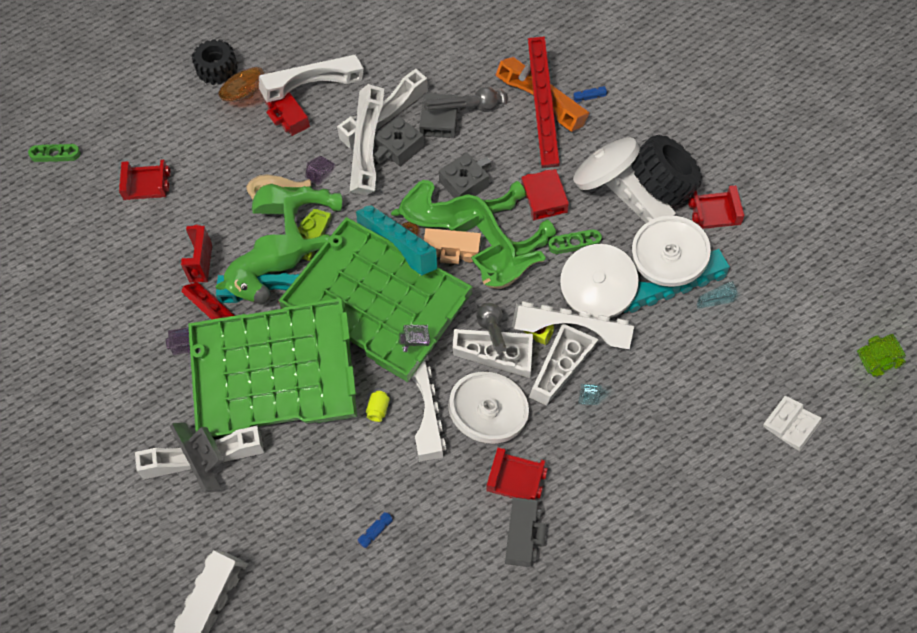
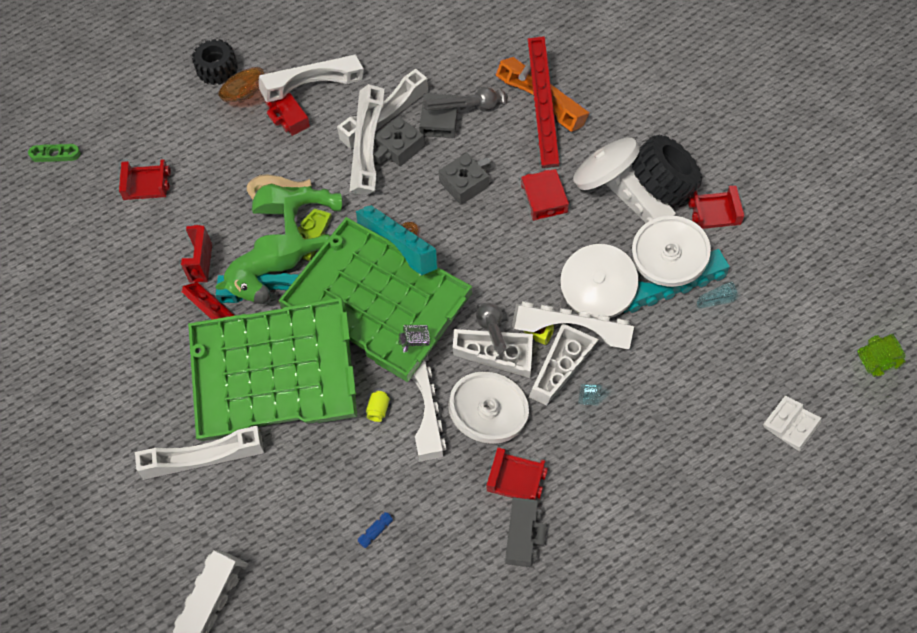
(178, 341): clear purple brick -> none
(201, 454): flat silver bracket -> none
(317, 168): clear purple bracket -> none
(453, 245): light nougat piece -> none
(503, 260): bright green animal -> none
(568, 237): bright green beam -> none
(589, 94): blue axle -> none

